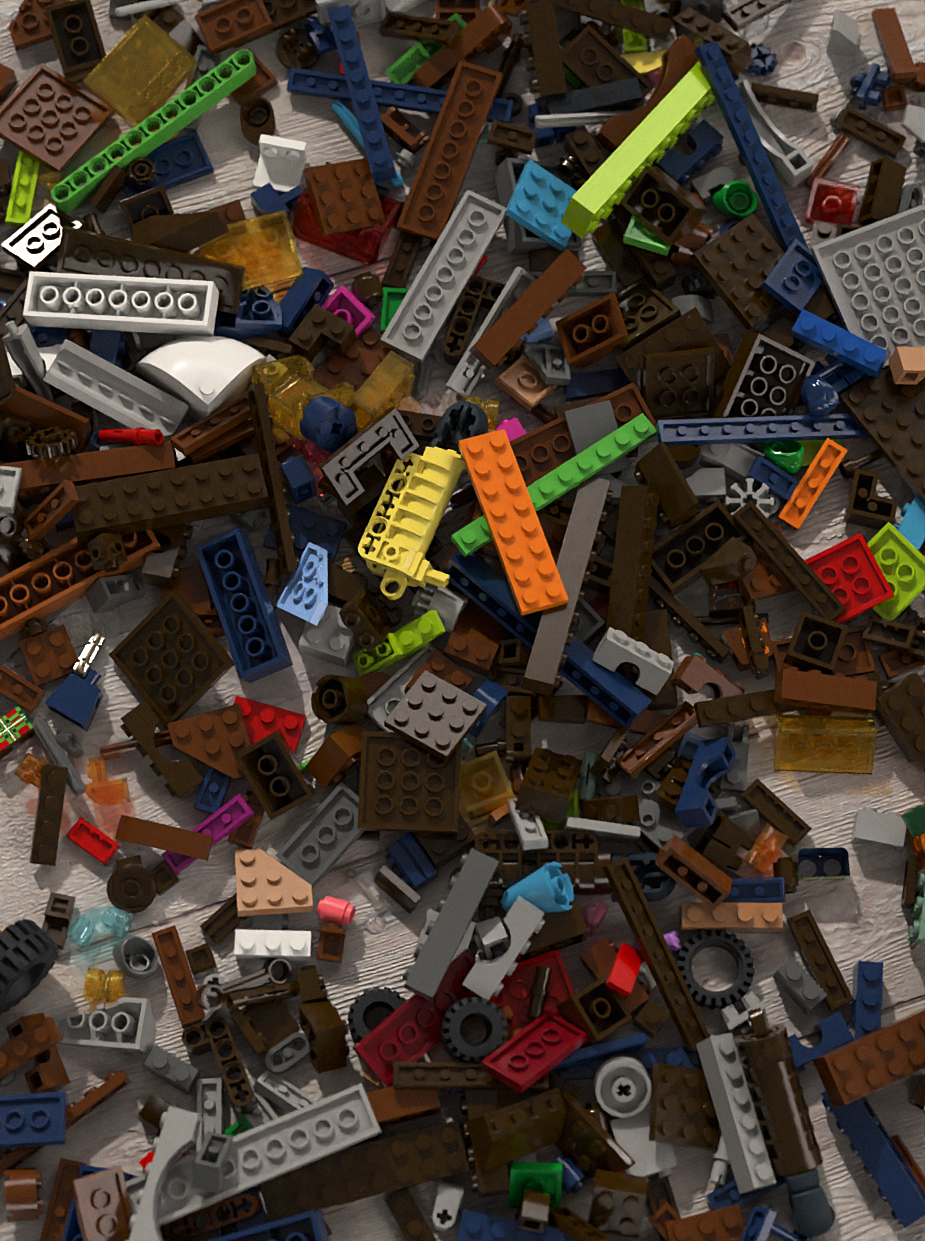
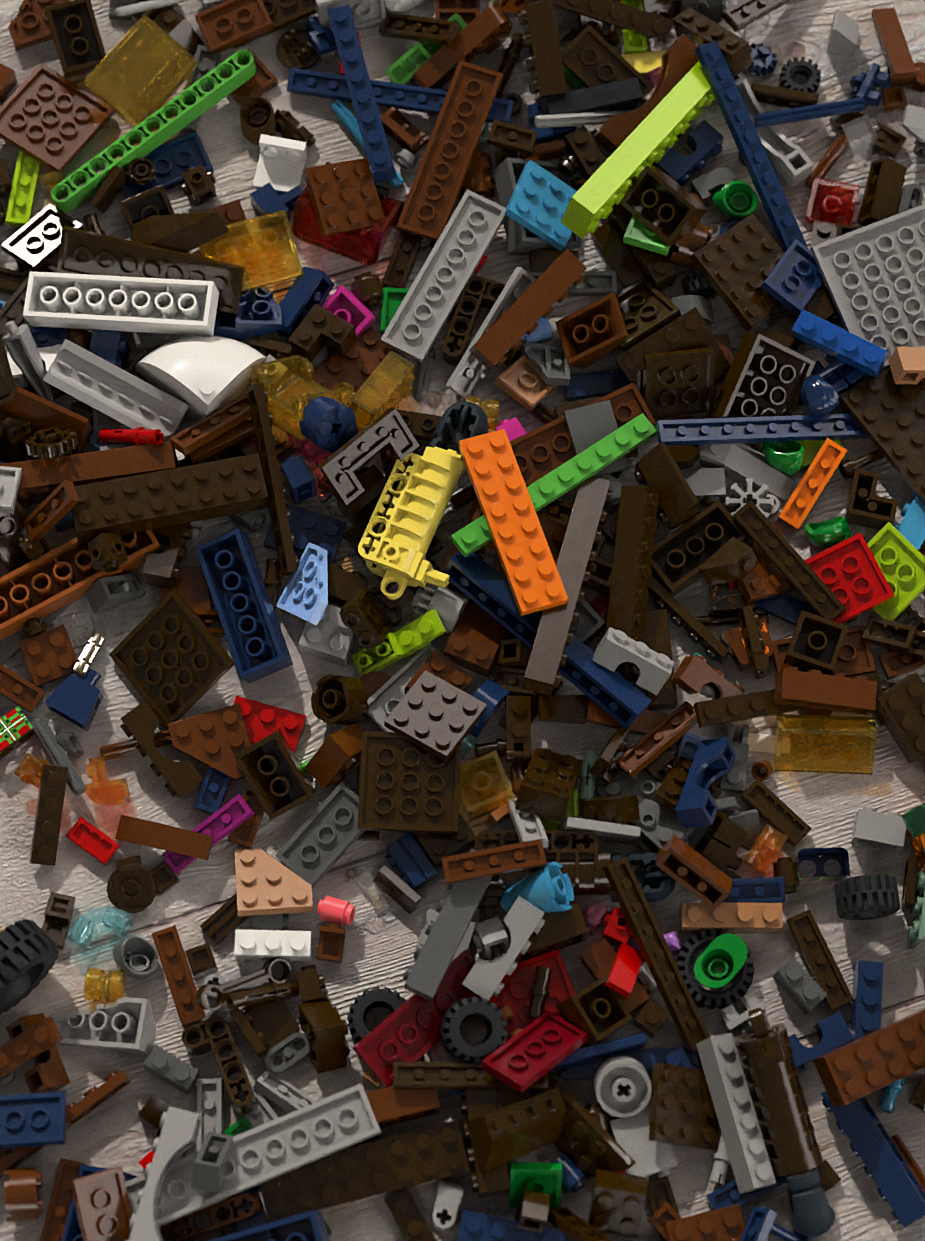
(198, 185): none -> dark brown brick
(288, 128): none -> dark brown hinge
(479, 175): none -> reddish brown bracket
(493, 861): none -> reddish brown plate
(546, 151): none -> reddish brown tile
(613, 931): none -> red brick
(721, 961): none -> green piece
(759, 766): none -> reddish brown hinge
(761, 742): none -> white sticker
(778, 481): dark blue plate -> none
(784, 607): none -> dark blue tile
(800, 67): none -> black tyre
(808, 112): none -> dark blue axle
(827, 1176): none -> dark brown plate
(828, 532): none -> green hair
(861, 137): none -> clear slope
(867, 897): none -> black tyre
(891, 1095): none -> dark azure pin

